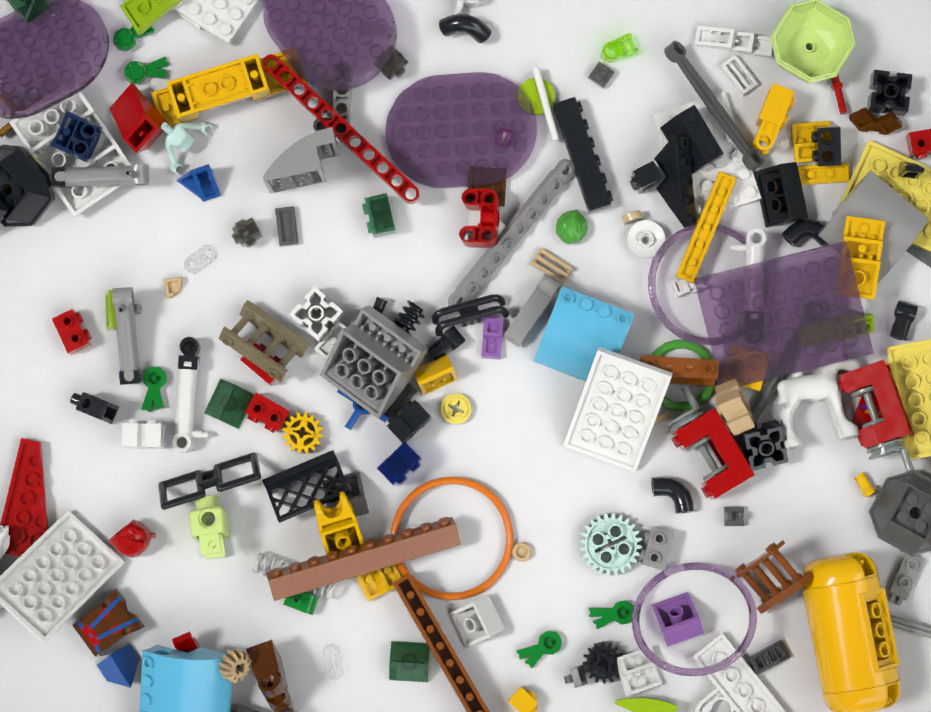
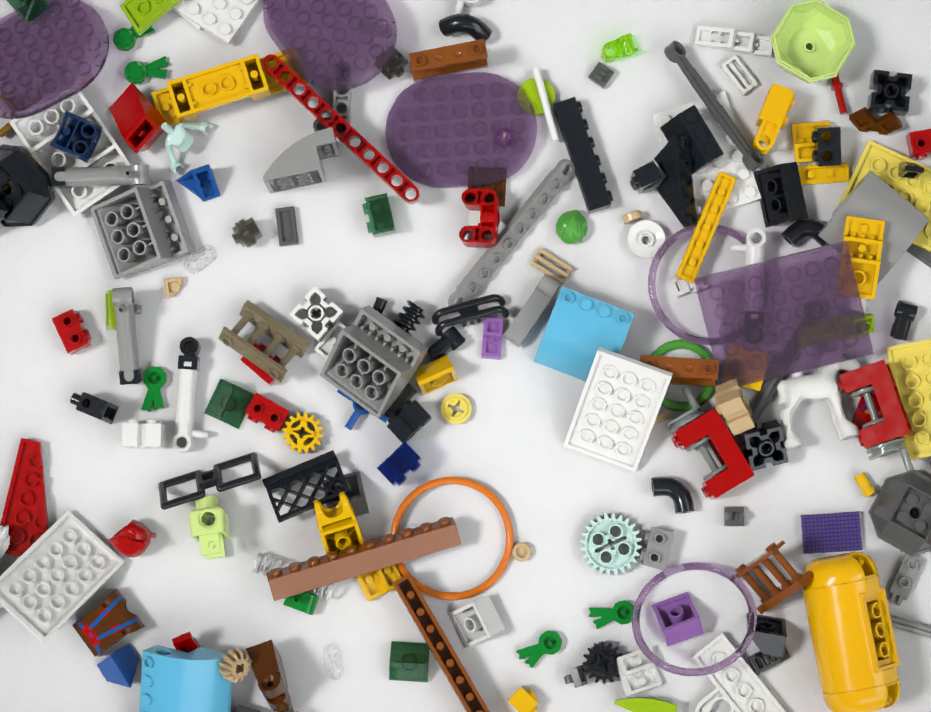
(142, 229): none -> light grey slope
(449, 59): none -> dark orange fence
(770, 635): none -> black slope
(831, 532): none -> dark purple tile

